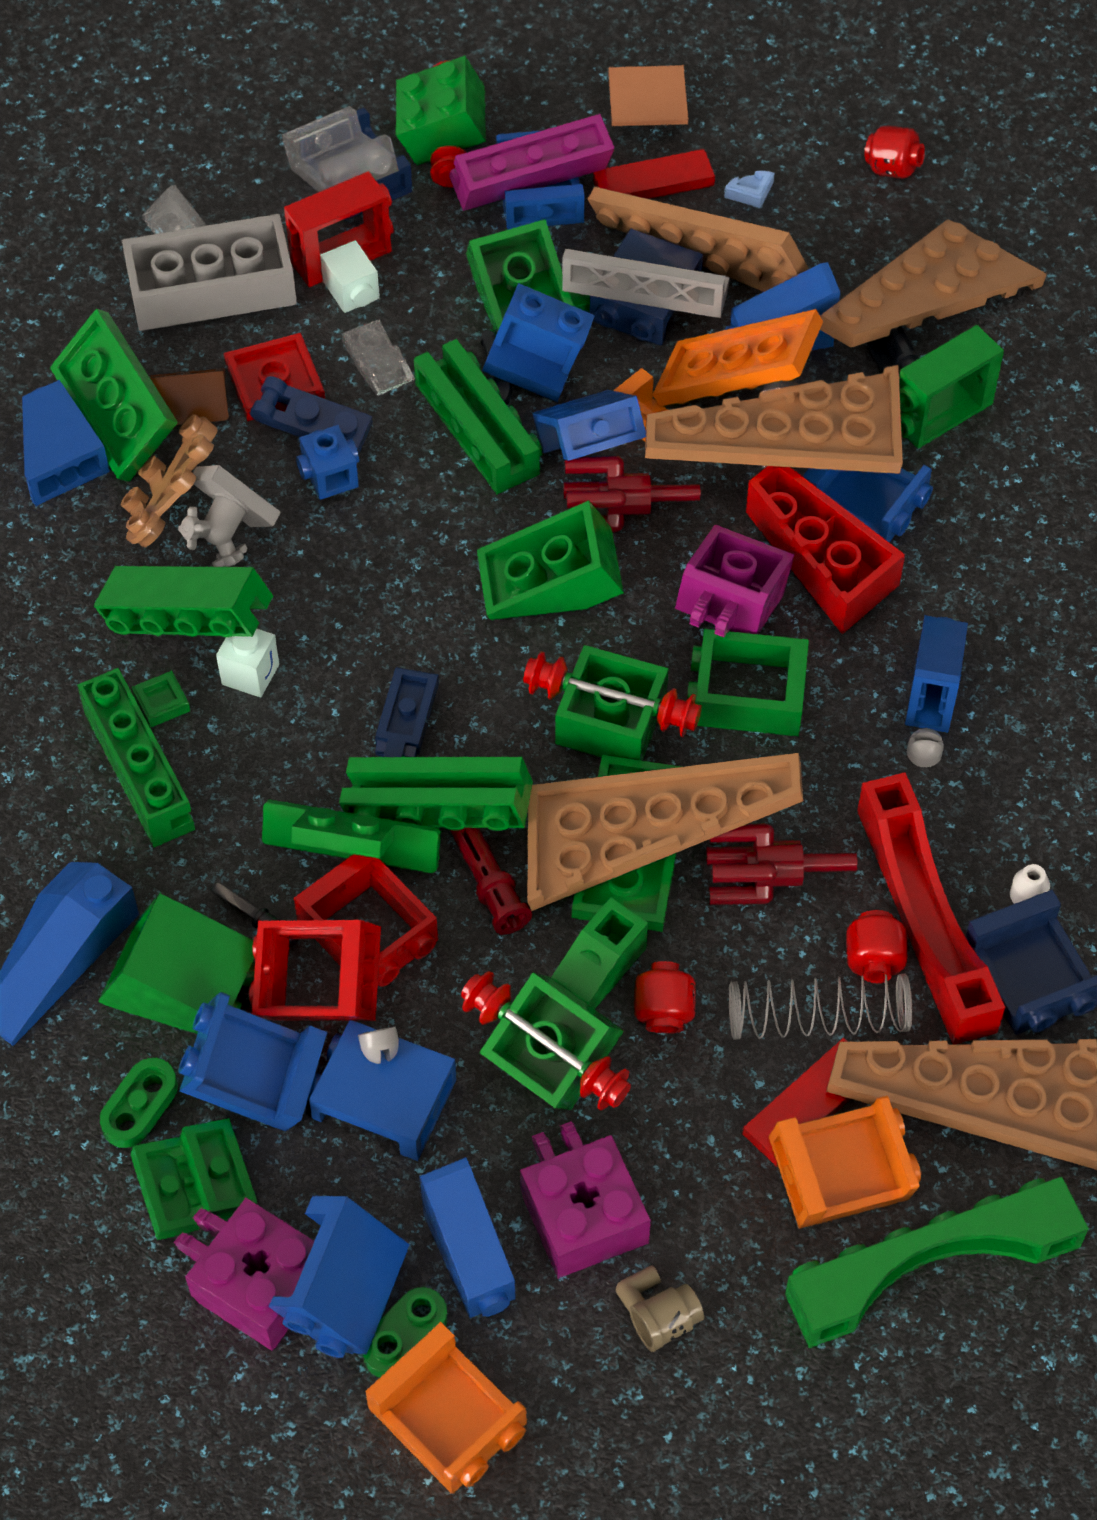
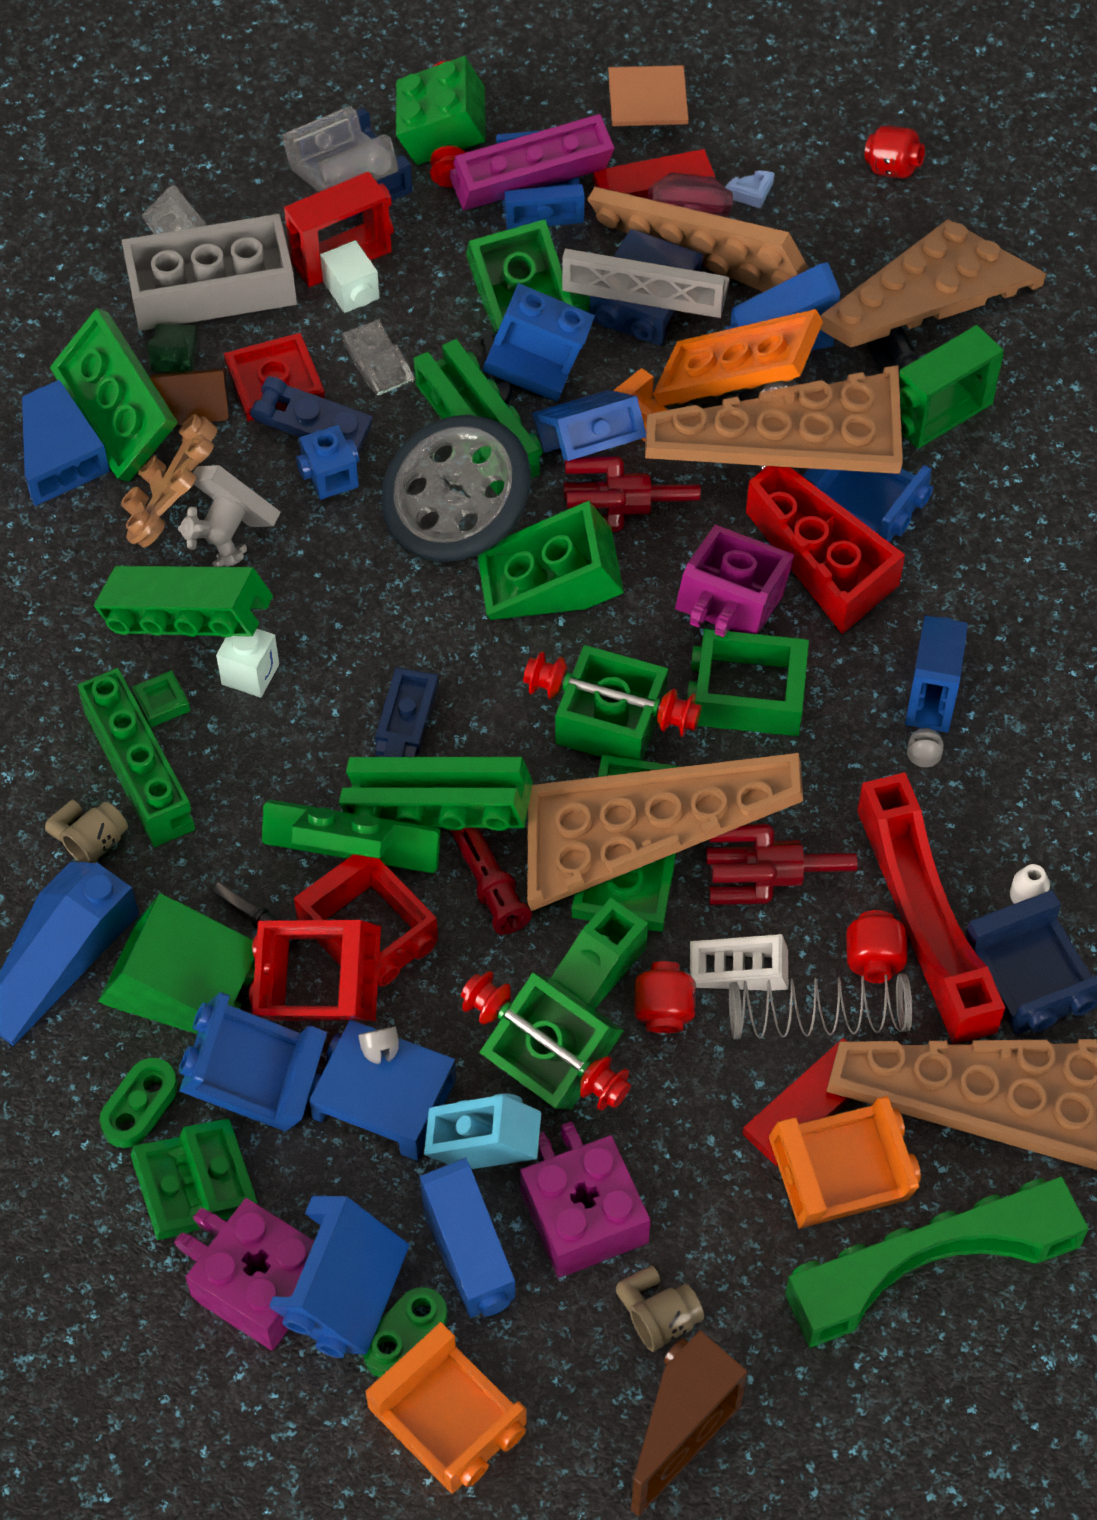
(91, 834): none -> dark tan piece
(172, 348): none -> clear green bracket
(483, 1131): none -> medium azure brick
(495, 515): none -> wedge
(692, 192): none -> clear pink slope
(693, 1402): none -> reddish brown slope
(757, 947): none -> white slope

